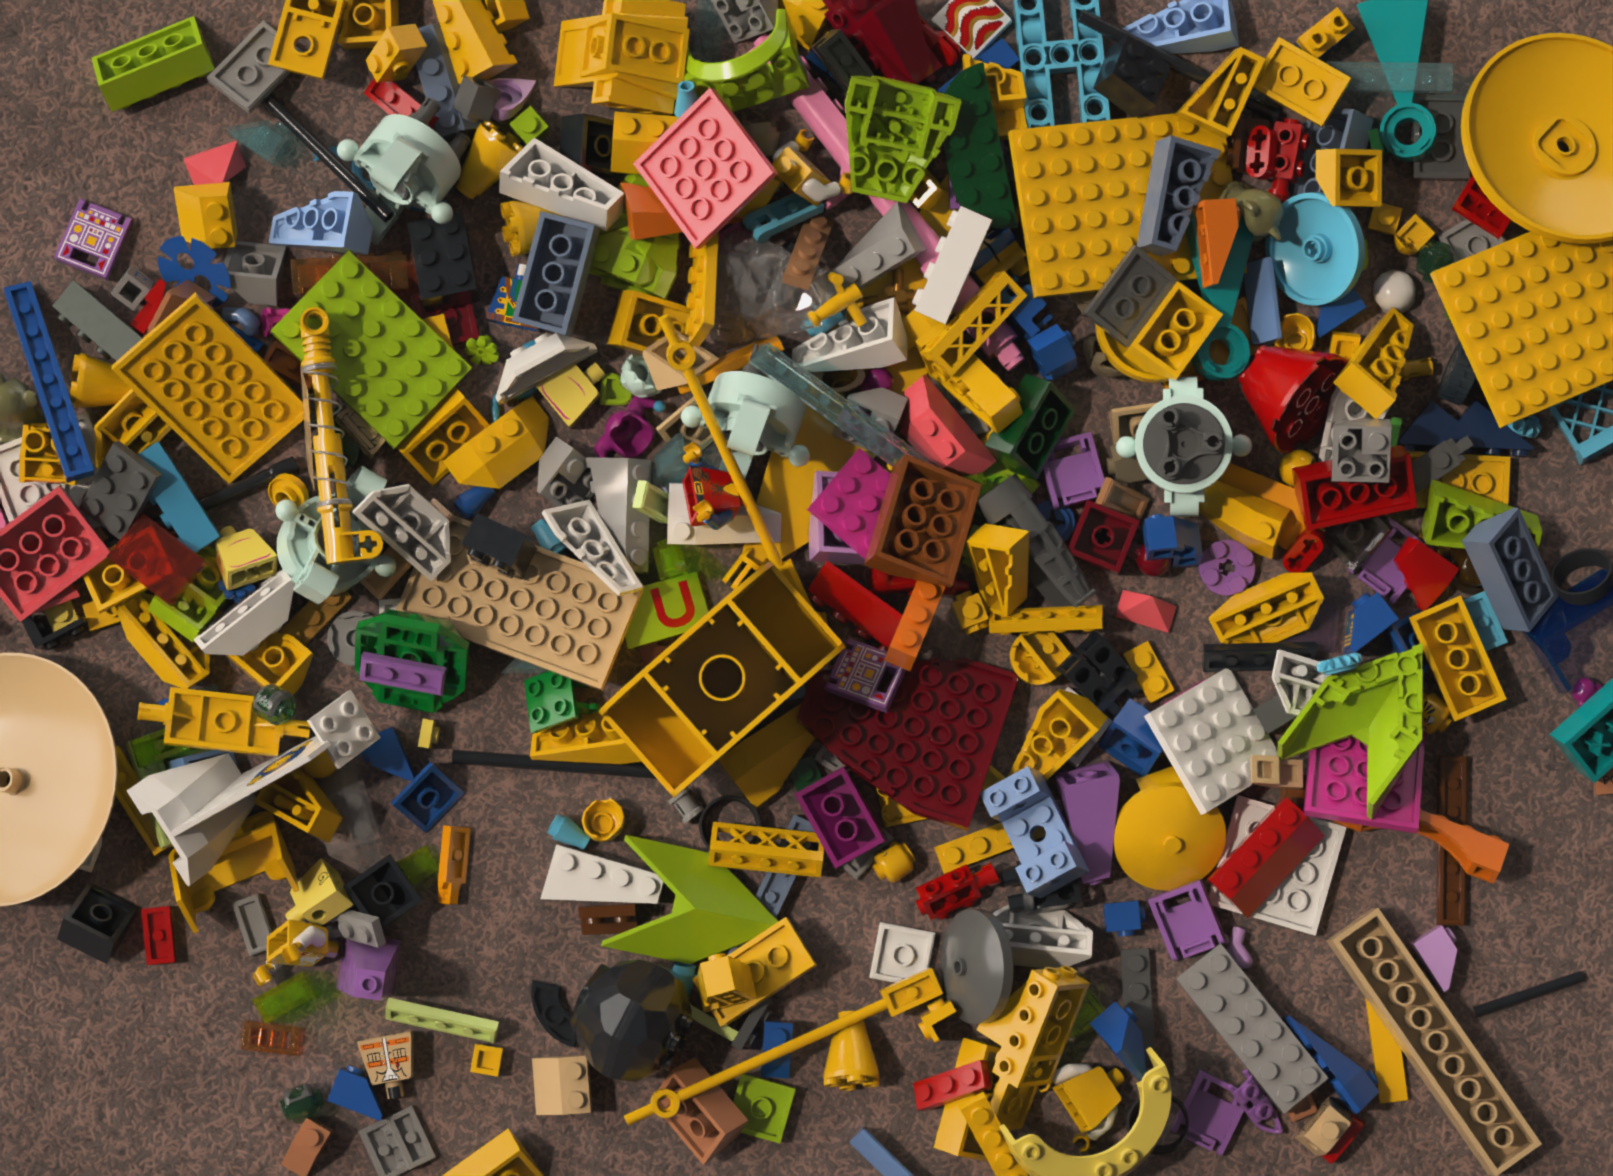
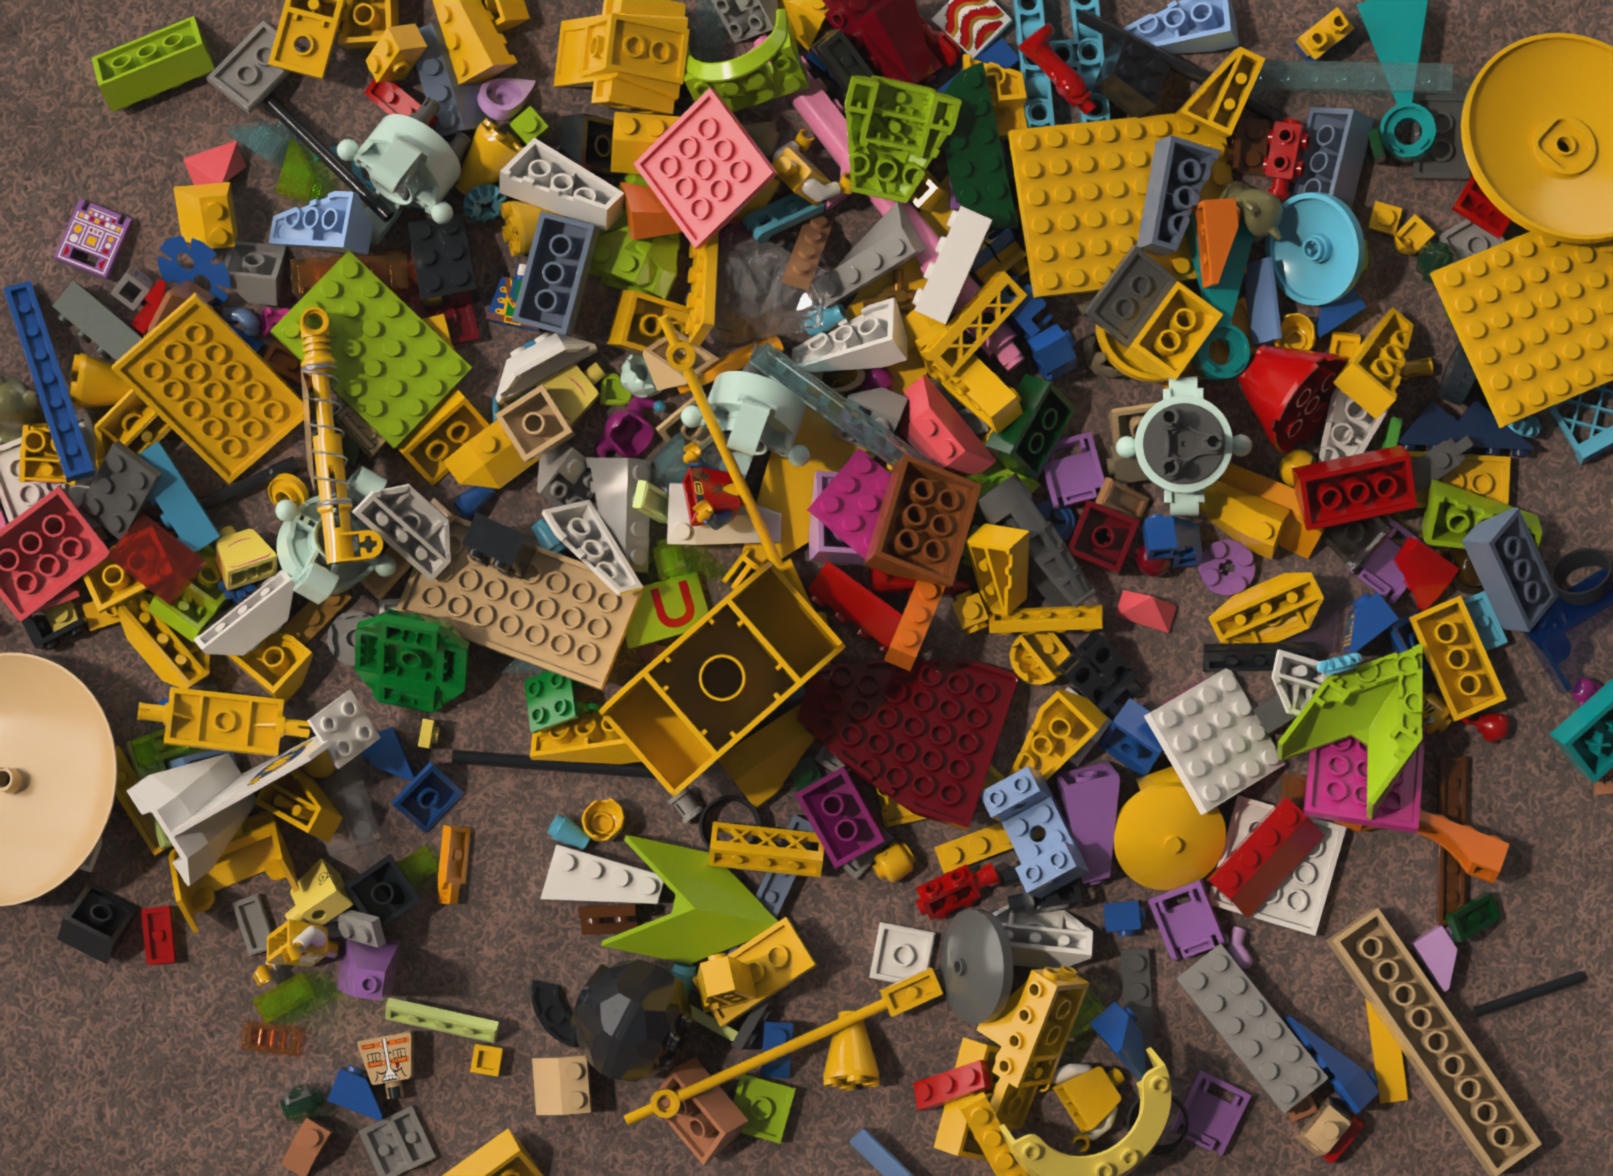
(274, 704): clear green head -> none
(297, 177): none -> clear neon green slope
(402, 673): medium lavender tile -> none
(476, 99): dark grey brick -> none
(482, 349): lime plant -> none
(483, 194): none -> medium azure gear
(535, 424): none -> tan slope
(685, 97): medium azure cone -> none
(843, 299): yellow piece -> none
(860, 673): medium lavender container -> none
(937, 1011): yellow bracket -> none
(1066, 79): none -> red piece
(1149, 671): yellow plate -> none
(1261, 152): red beam -> none
(1261, 1109): medium lavender piece -> none
(1275, 773): tan slope -> none
(1301, 82): yellow plate -> none
(1308, 554): red beam -> none
(1350, 176): yellow slope -> none
(1361, 451): light grey slope -> none
(1394, 290): white hair -> none
(1473, 916): none -> dark green plate
(1493, 726): none -> red piece

